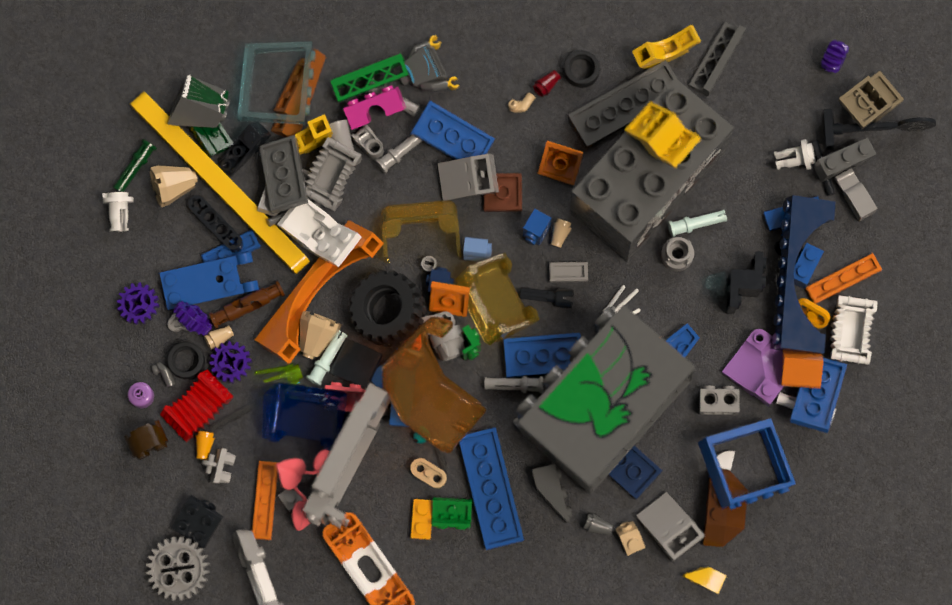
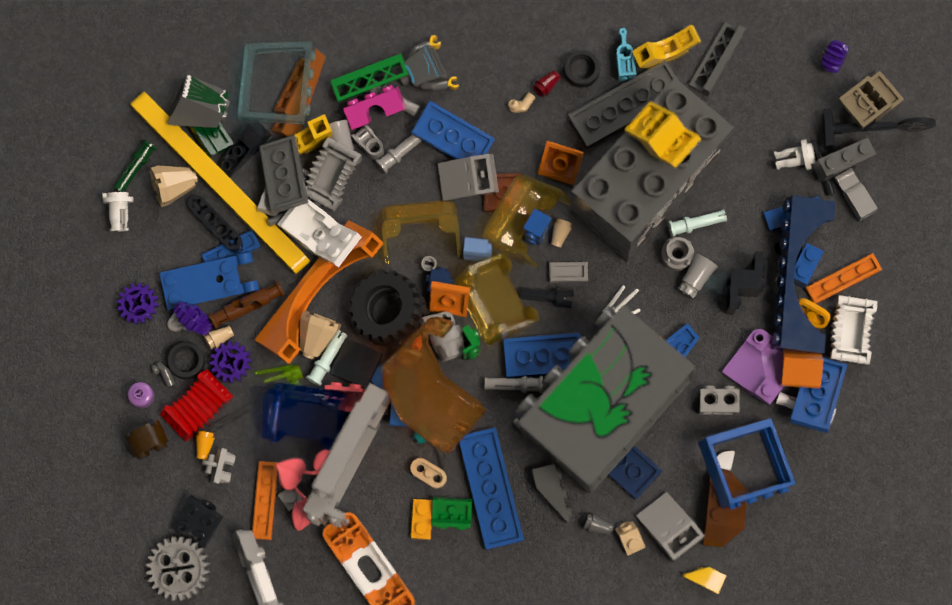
(513, 212): none -> clear yellow windscreen
(623, 61): none -> medium azure piece
(697, 275): none -> light grey plant

